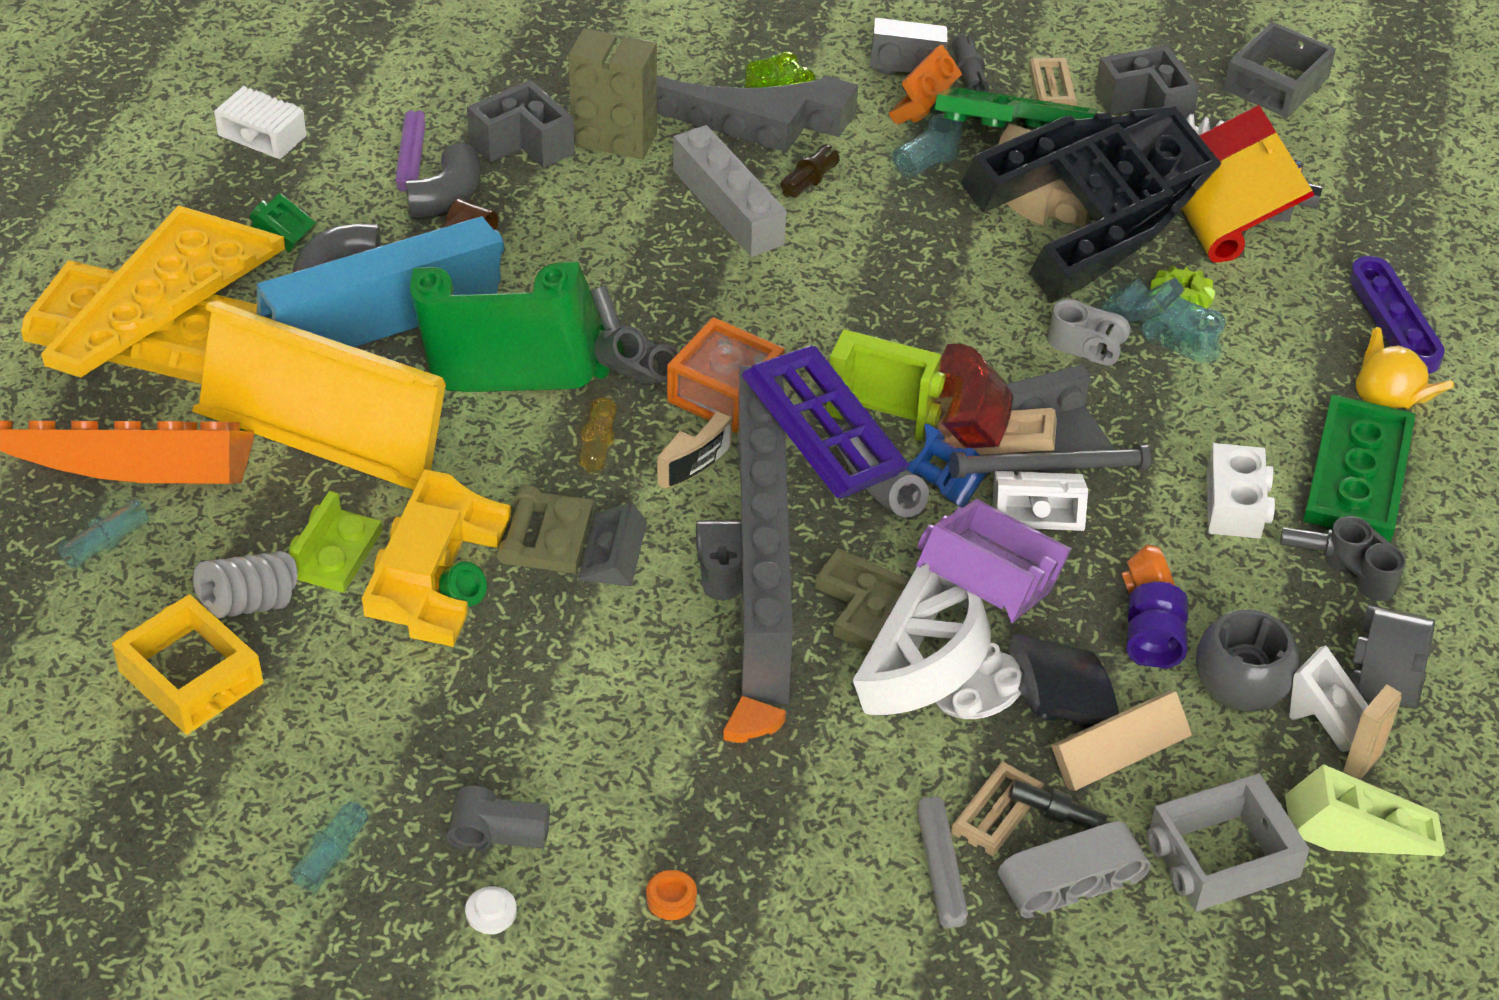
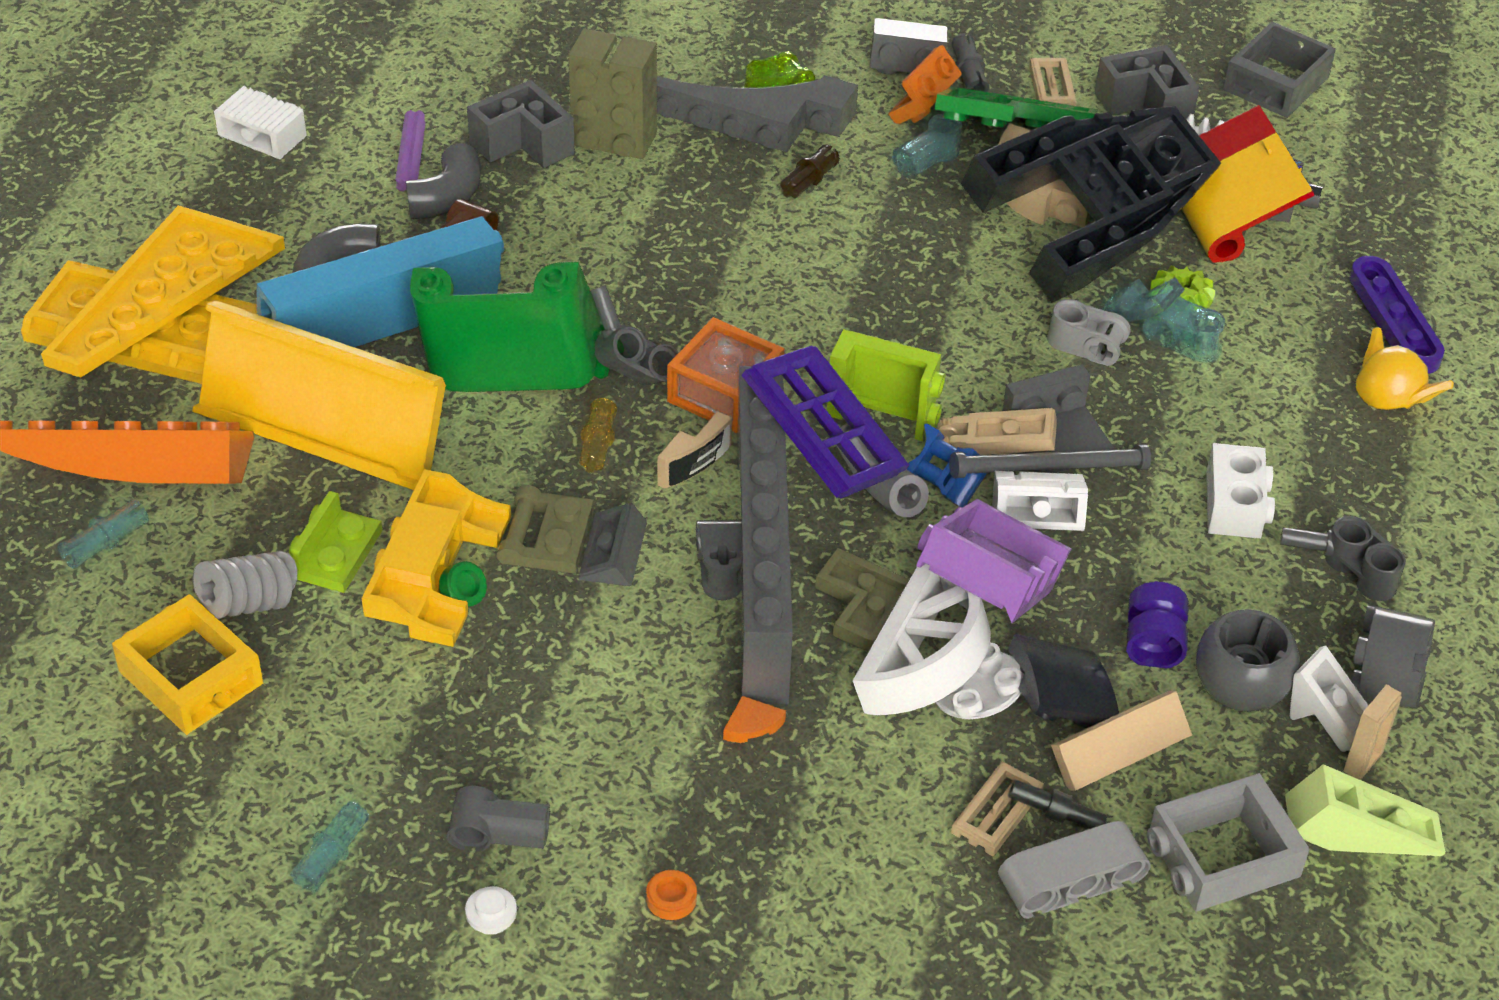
(284, 219): green bracket -> none
(729, 190): light grey brick -> none
(942, 862): light grey axle -> none
(979, 401): clear red arch -> none
(1146, 567): orange cone -> none
(1360, 465): green plate -> none

